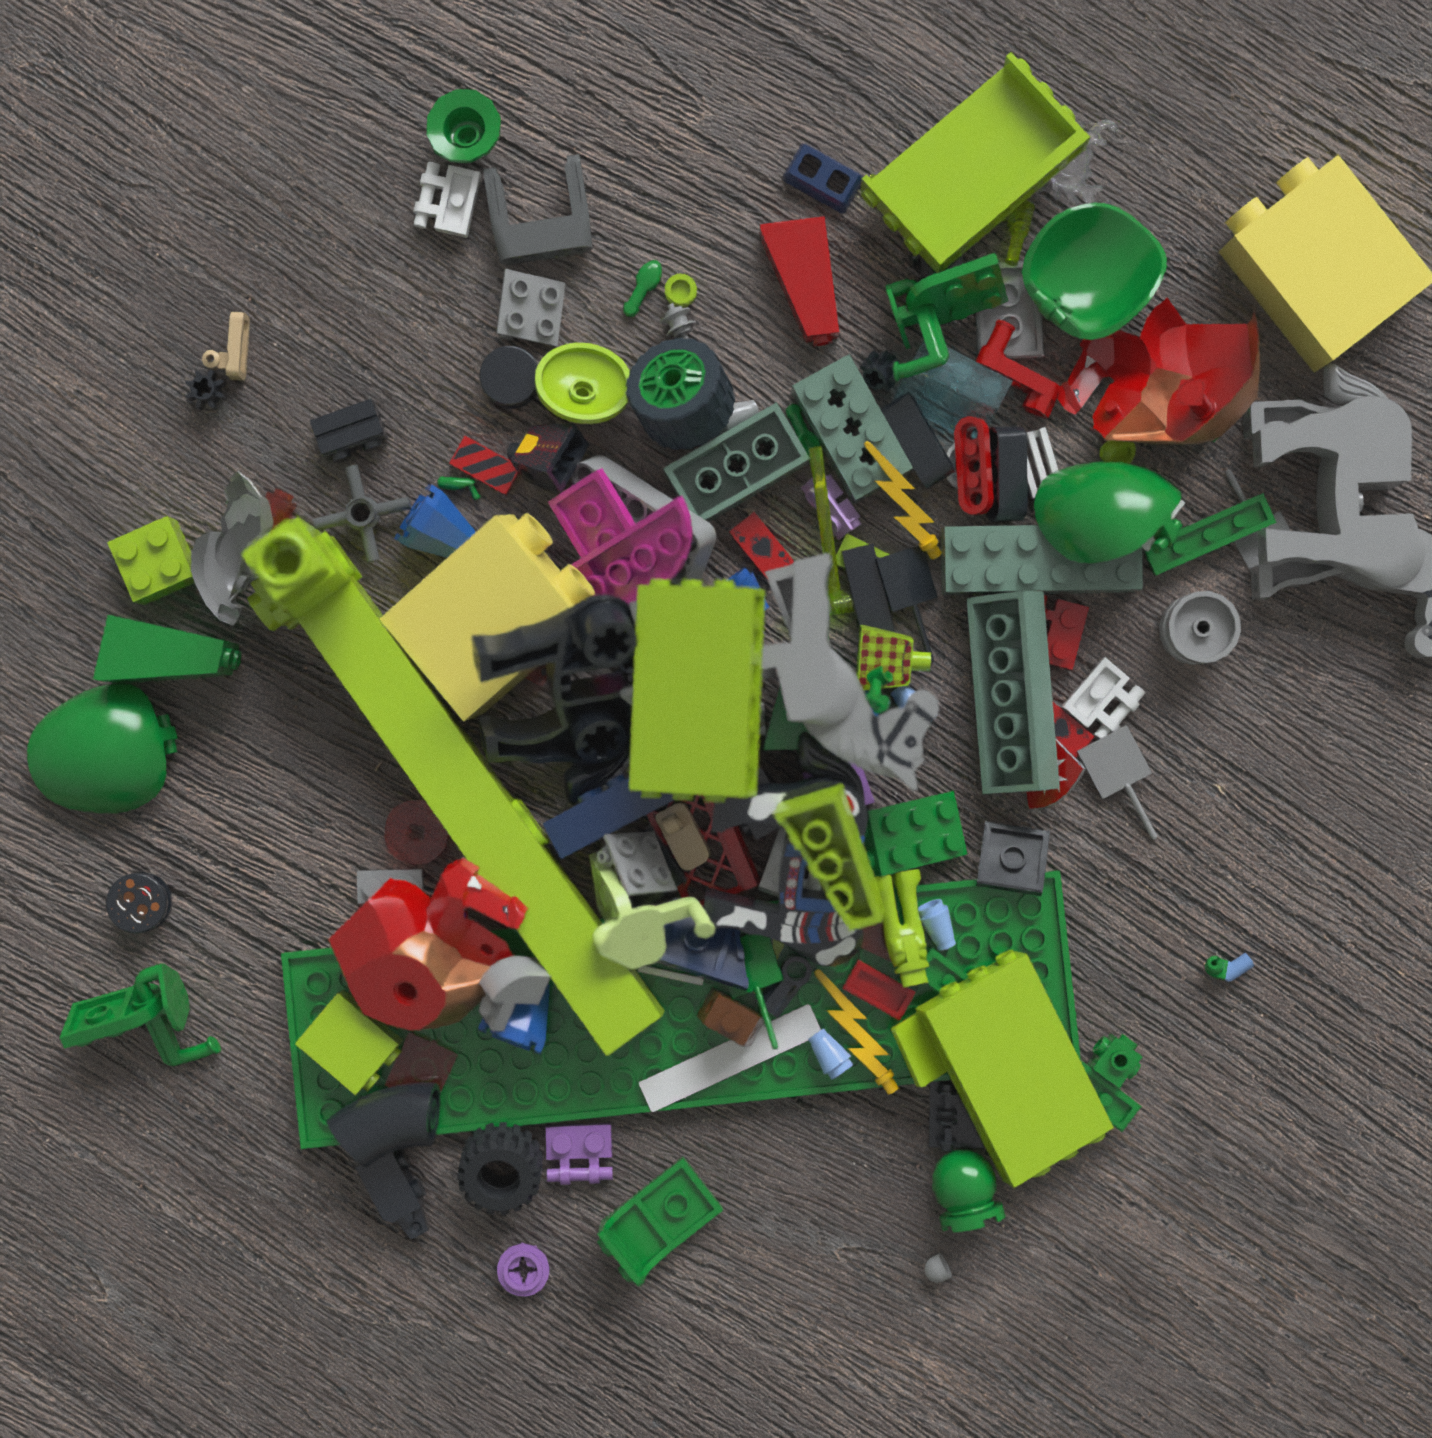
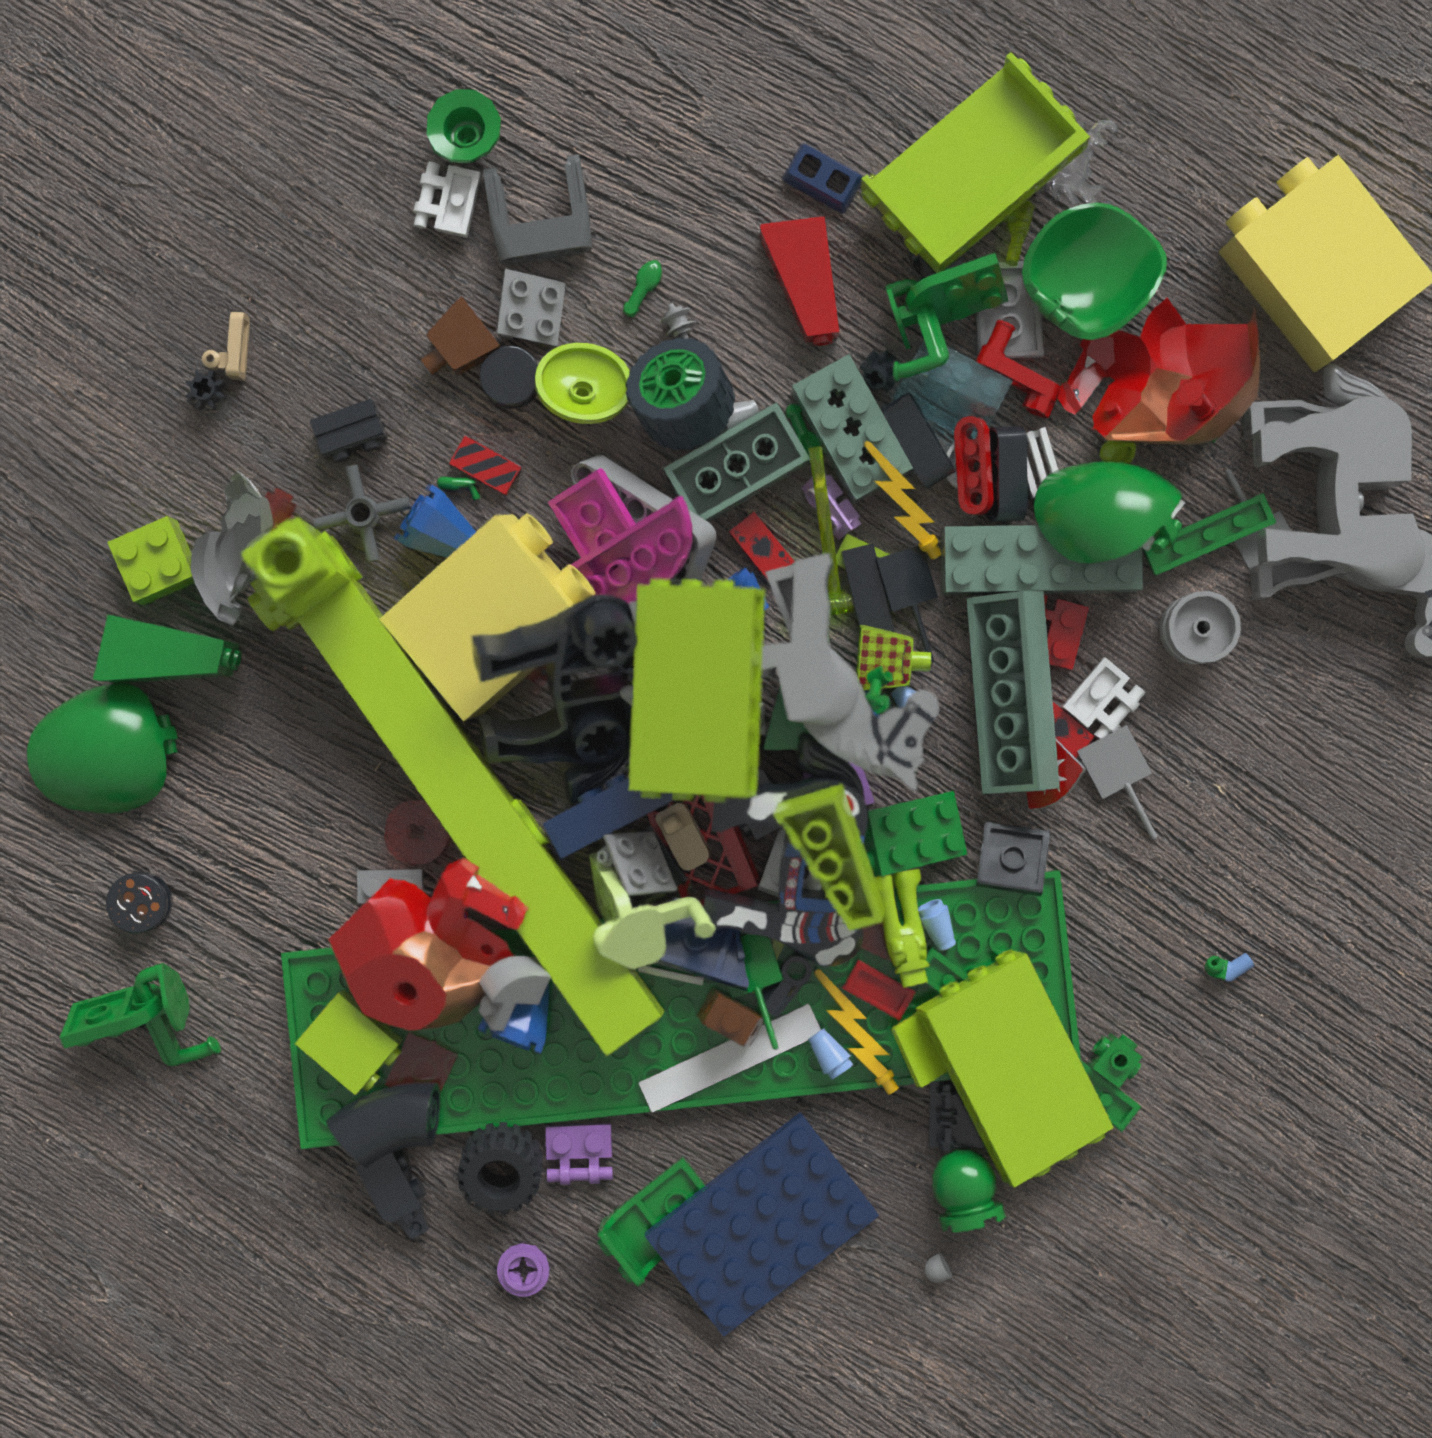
(458, 340): none -> reddish brown torso
(548, 454): black torso -> none
(680, 290): lime tile -> none
(761, 1224): none -> dark blue plate

